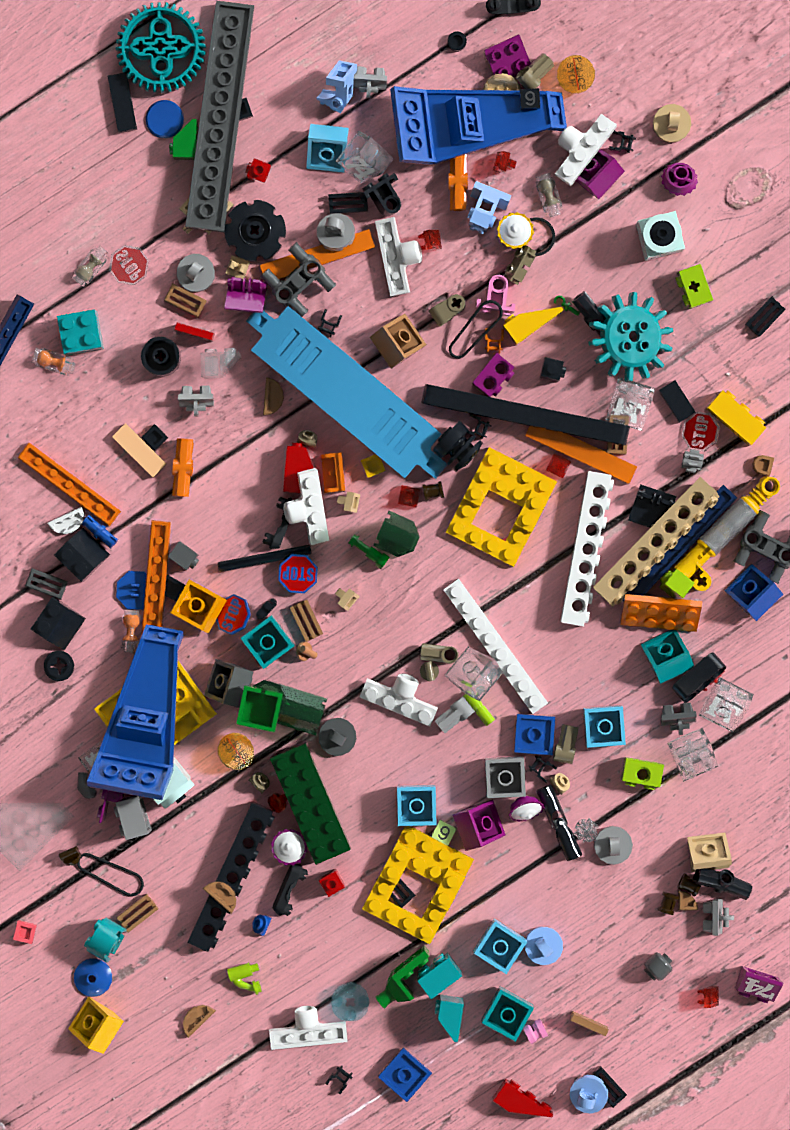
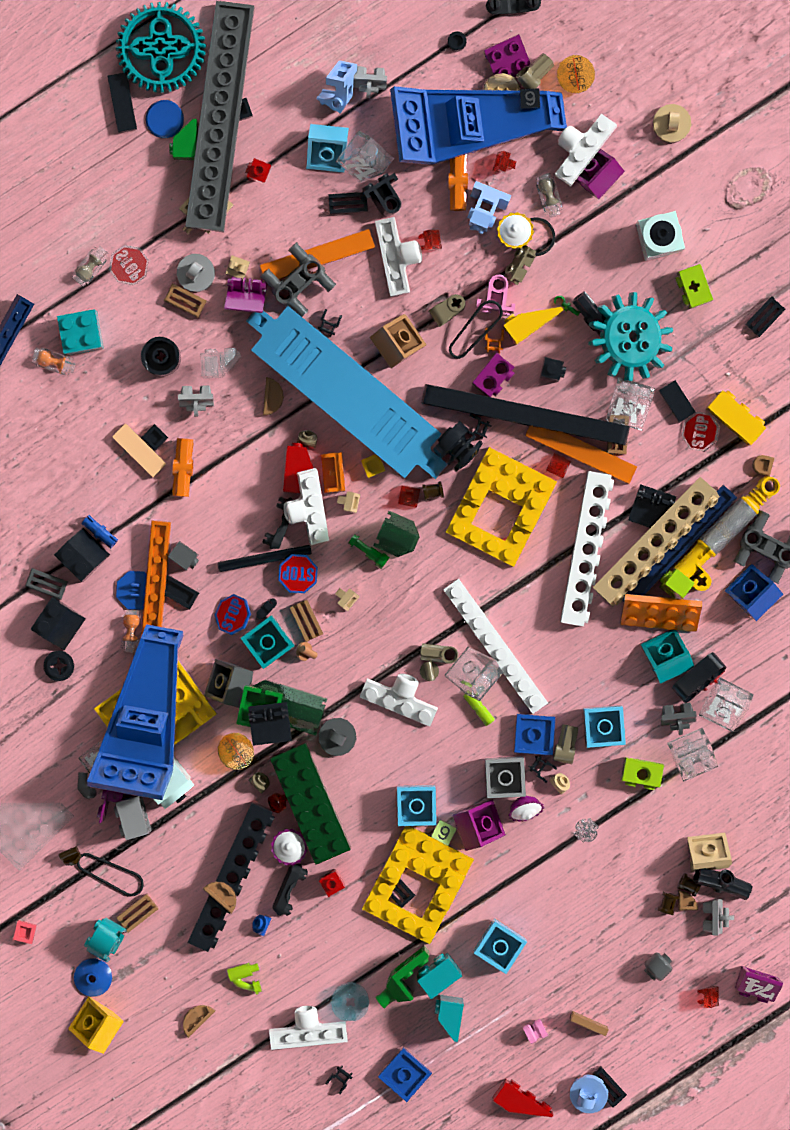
(68, 523): white tile -> none
(69, 484): orange tile -> none
(196, 332): red tile -> none
(198, 606): light orange slope -> none
(269, 723): none -> black hinge
(270, 230): black piece -> none
(336, 232): light grey tile -> none
(458, 712): light grey piece -> none
(507, 1013): teal brick -> none
(544, 945): light blue tile -> none
(563, 832): black piece -> none
(613, 845): light grey tile -> none
(628, 148): black piece -> none
(679, 179): magenta piece -> none
(692, 461): light grey gear -> none

